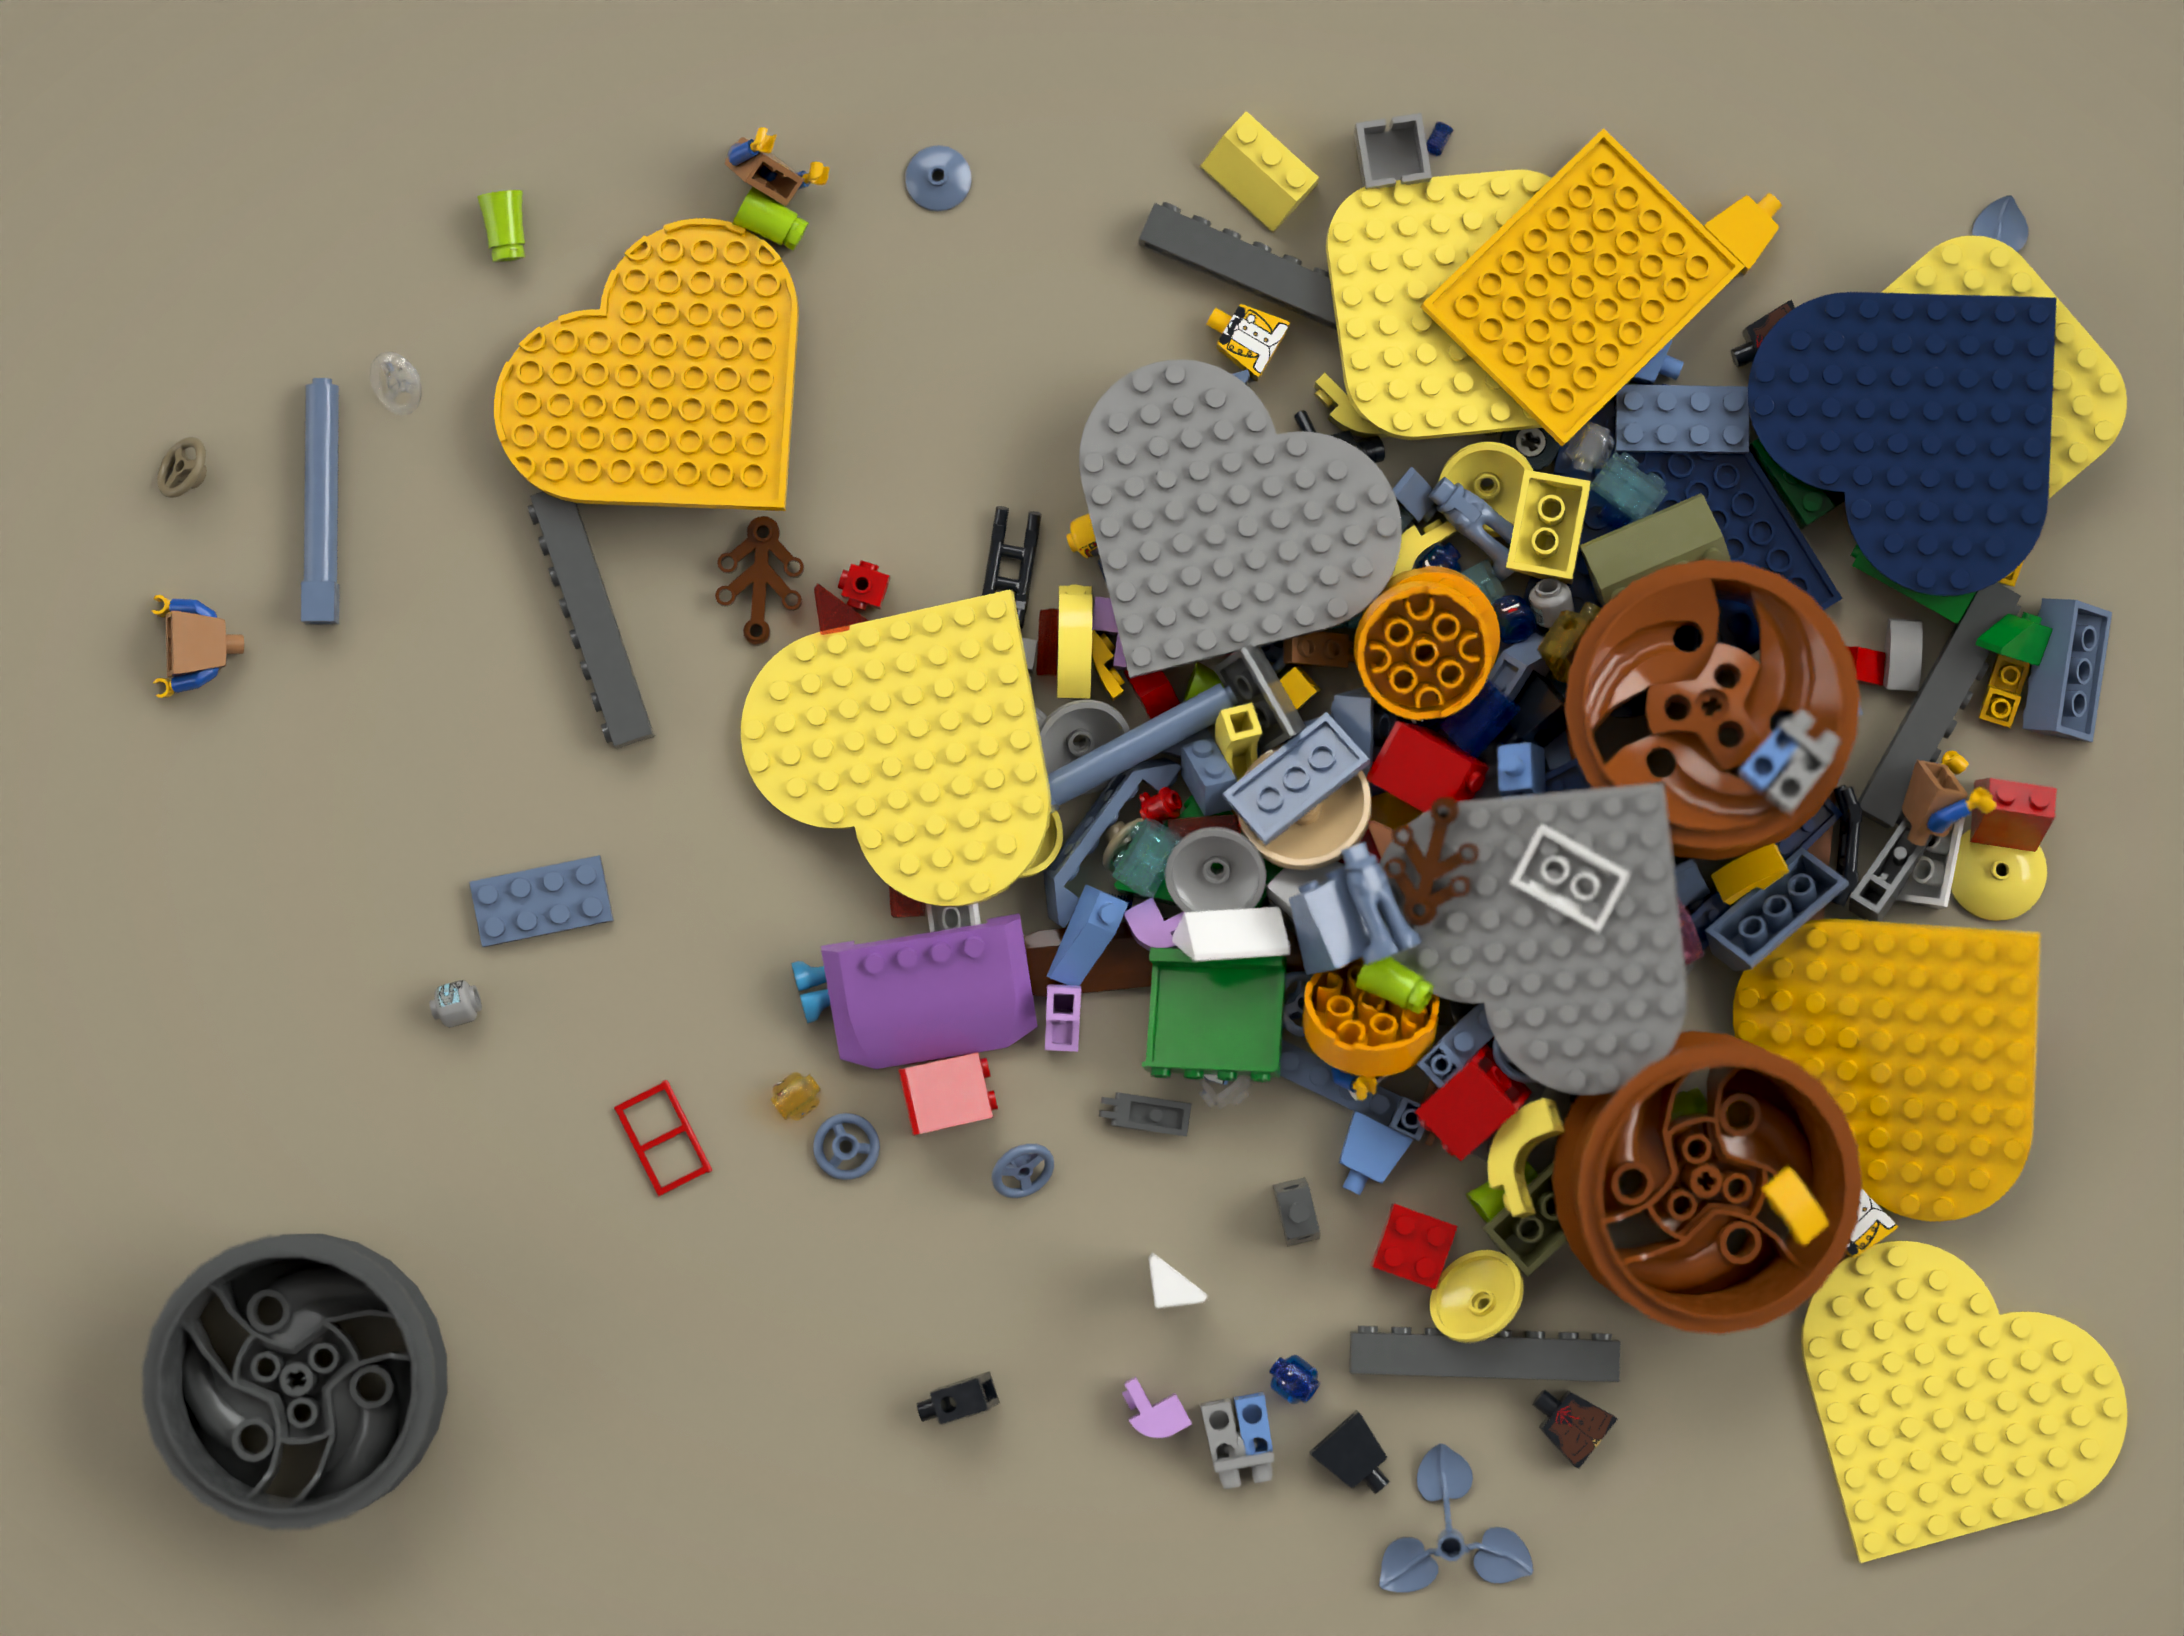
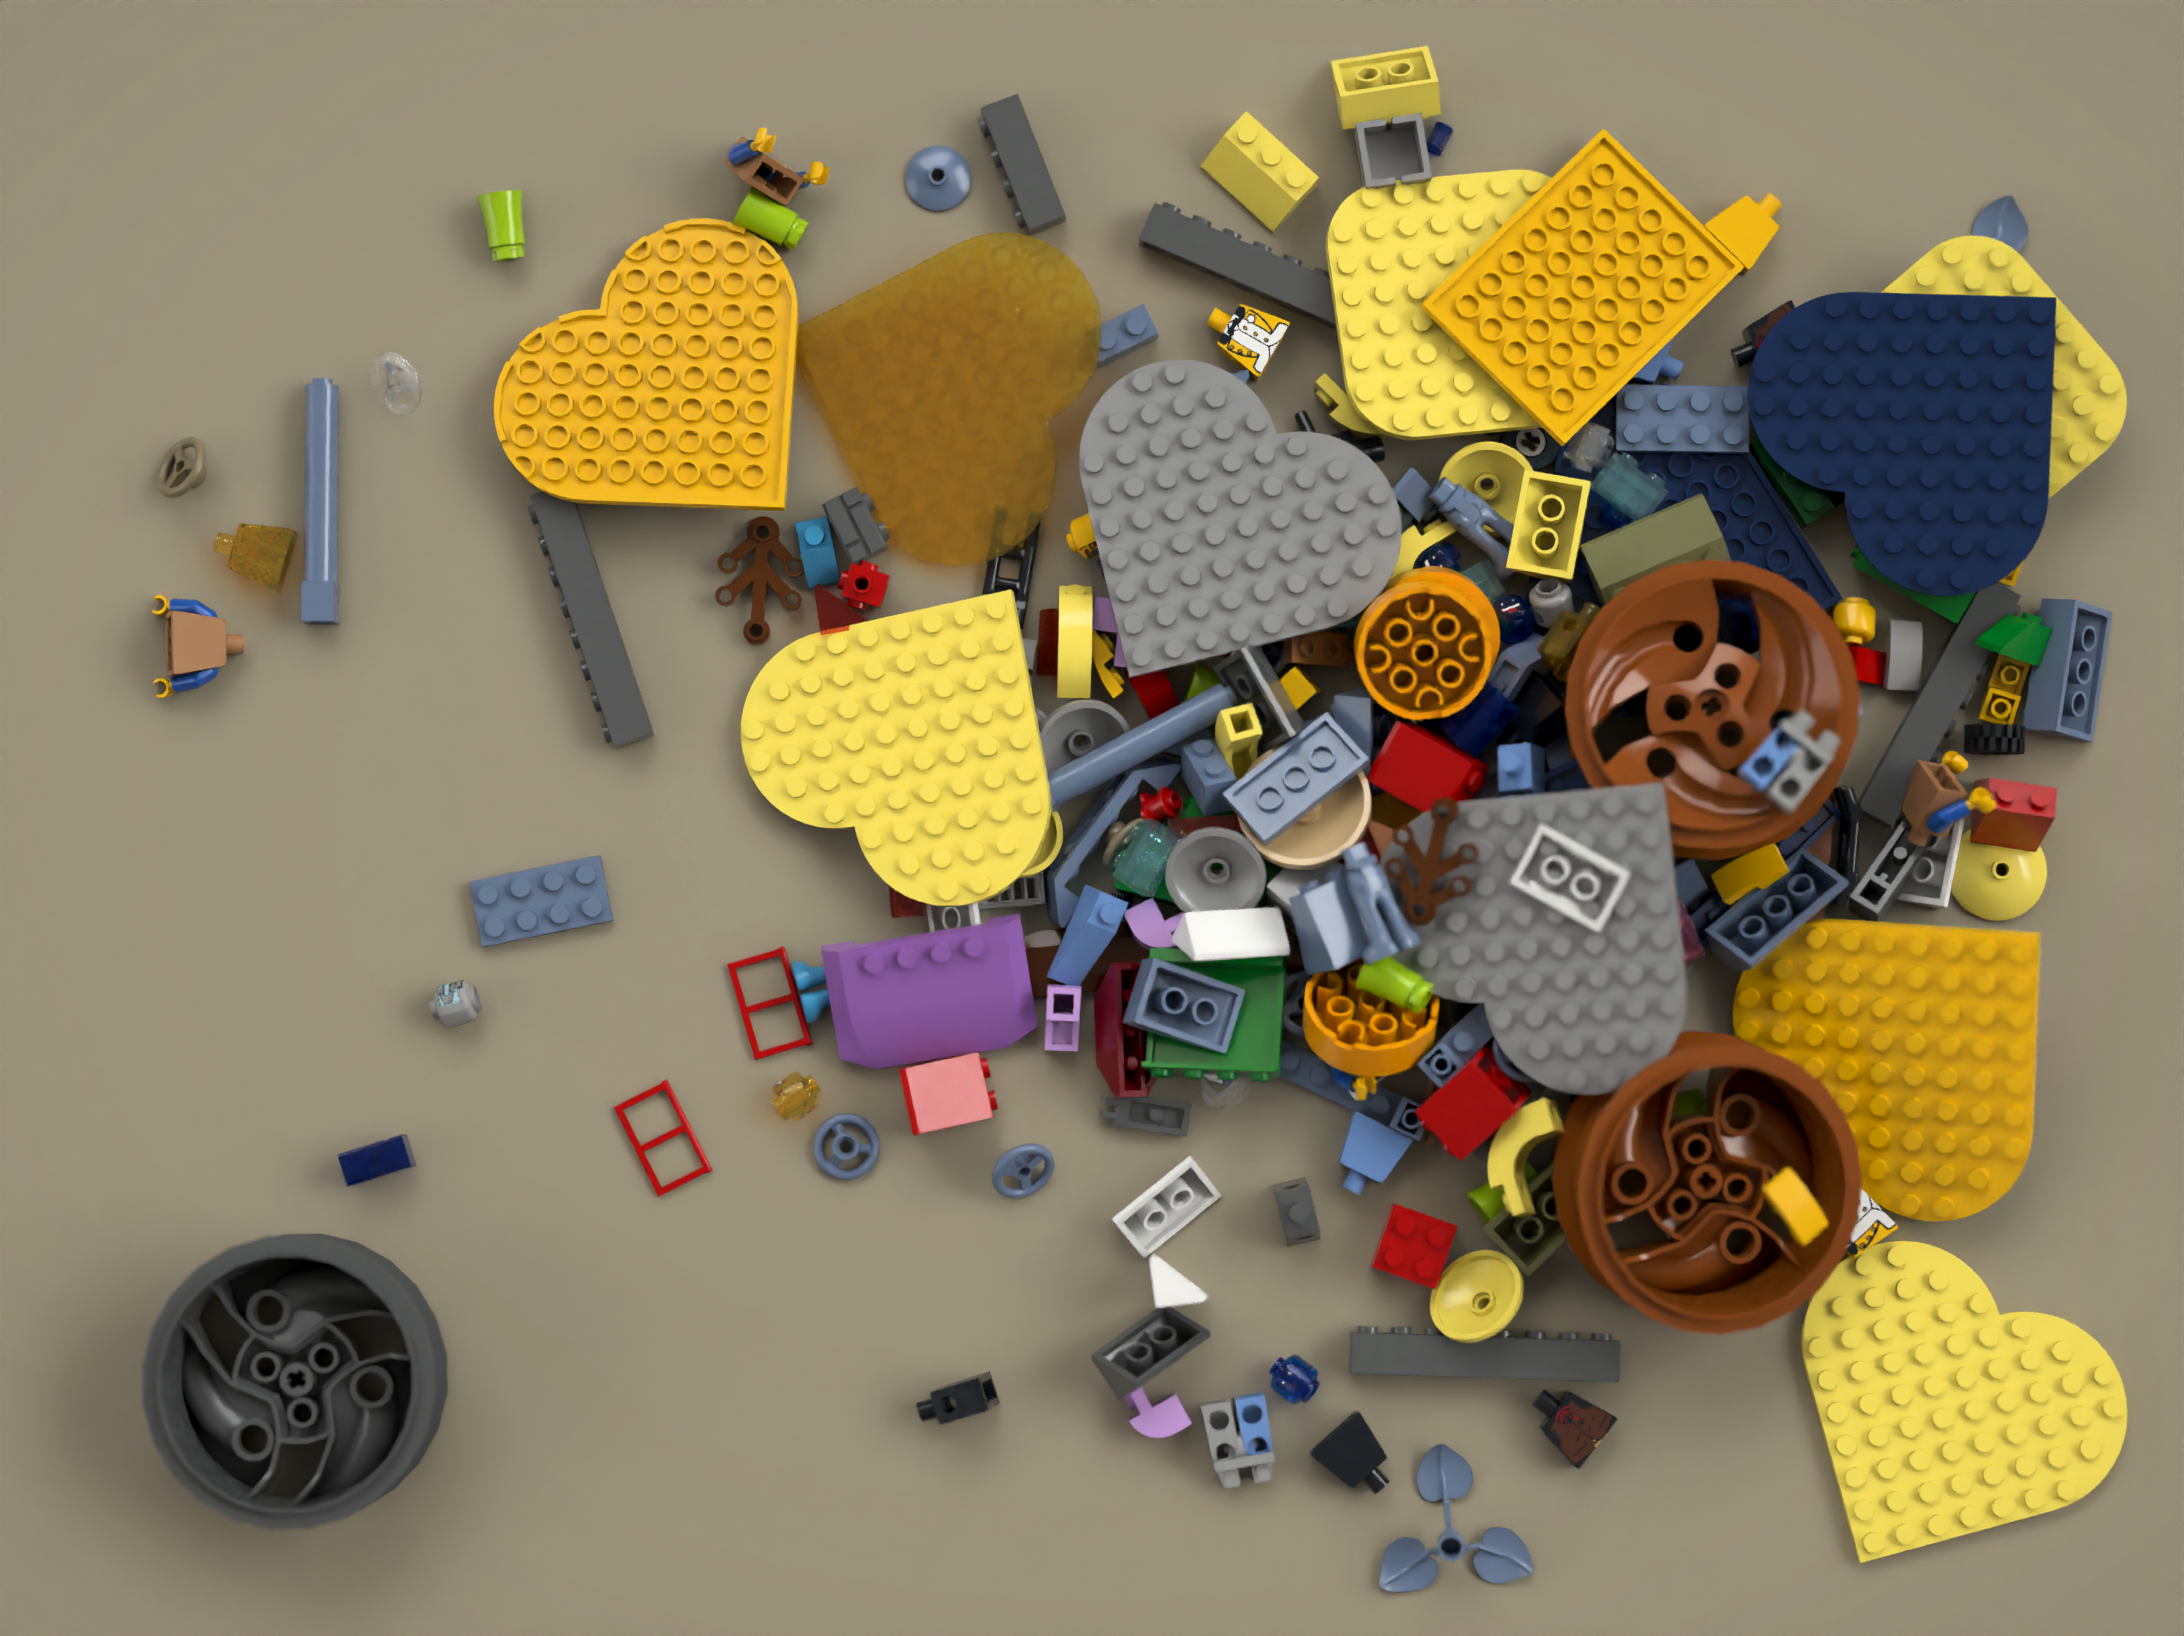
(259, 553): none -> clear yellow torso
(376, 1160): none -> clear blue brick
(773, 1002): none -> red window
(817, 552): none -> dark azure slope
(855, 525): none -> dark grey brick
(950, 390): none -> clear yellow plate
(1023, 165): none -> dark grey brick
(1039, 895): none -> light grey slope
(1119, 1045): none -> dark red wedge
(1126, 334): none -> sand blue brick
(1147, 1349): none -> dark grey slope
(1166, 1206): none -> white slope
(1183, 1005): none -> sand blue slope
(1386, 86): none -> light yellow slope
(1855, 621): none -> yellow head
(1994, 739): none -> black tyre

